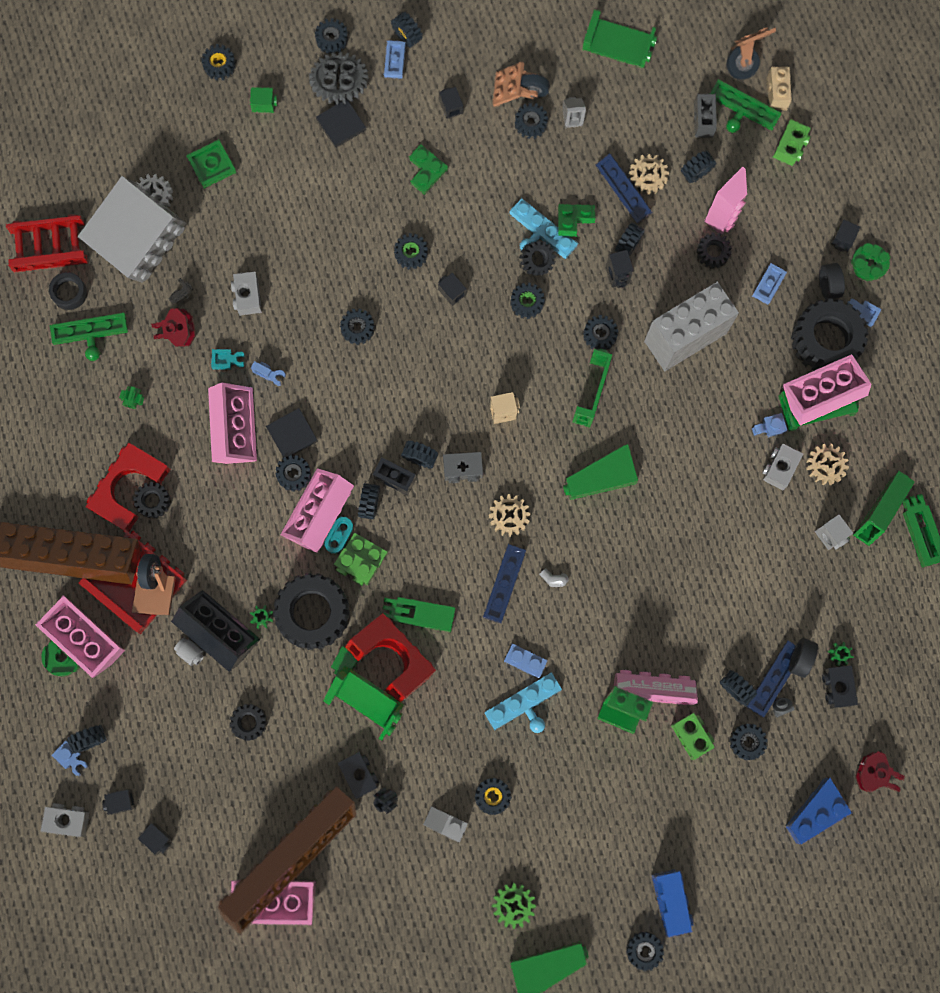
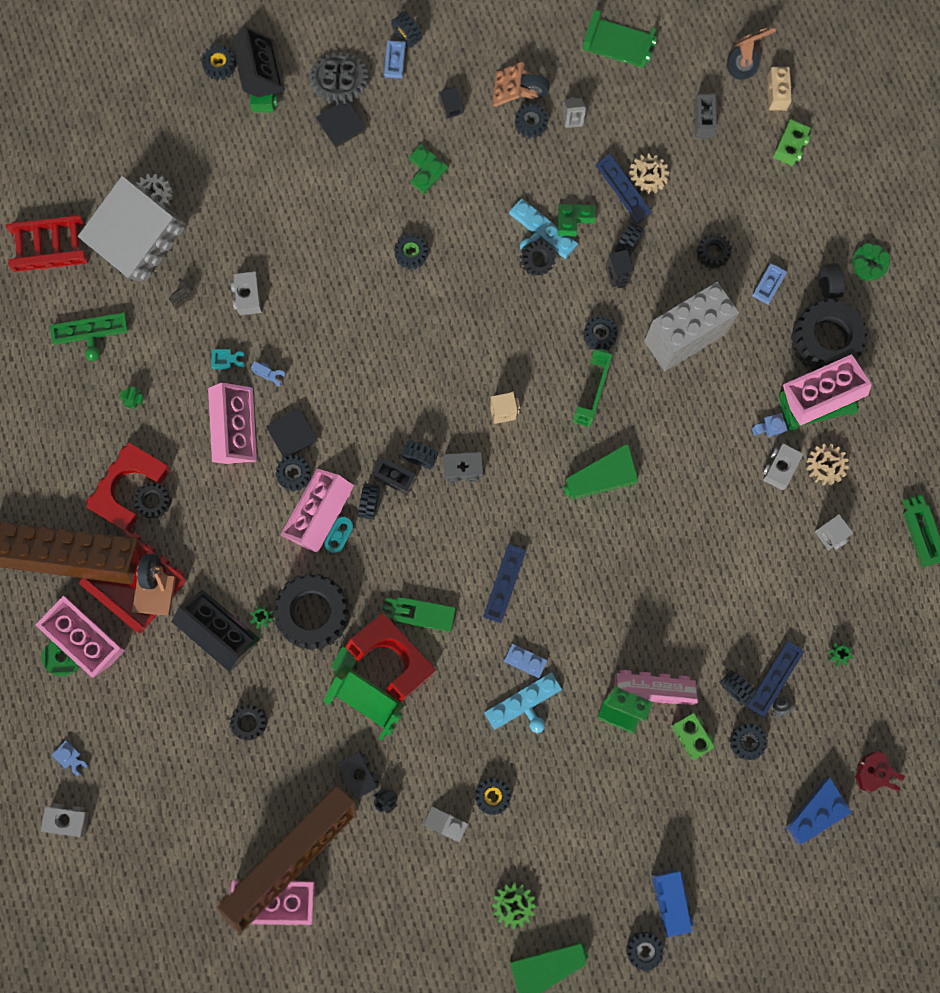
(64, 277): black tyre -> none
(86, 739): black bush -> none
(118, 802): black brick -> none
(155, 839): black brick -> none
(176, 328): dark red hinge -> none
(189, 651): light grey brick -> none
(211, 164): green plate -> none
(257, 63): none -> black slope
(323, 40): black bush -> none
(347, 326): black bush -> none
(360, 559): bright green plate -> none
(452, 288): black brick -> none
(502, 508): tan gear -> none
(527, 291): black bush -> none
(554, 580): light grey arm -> none
(698, 166): black bush -> none
(728, 203): bright pink slope -> none
(744, 106): green plate -> none
(803, 657): black tyre -> none
(845, 236): black brick -> none
(845, 677): black brick -> none
(867, 311): medium blue plate -> none
(884, 508): green slope -> none

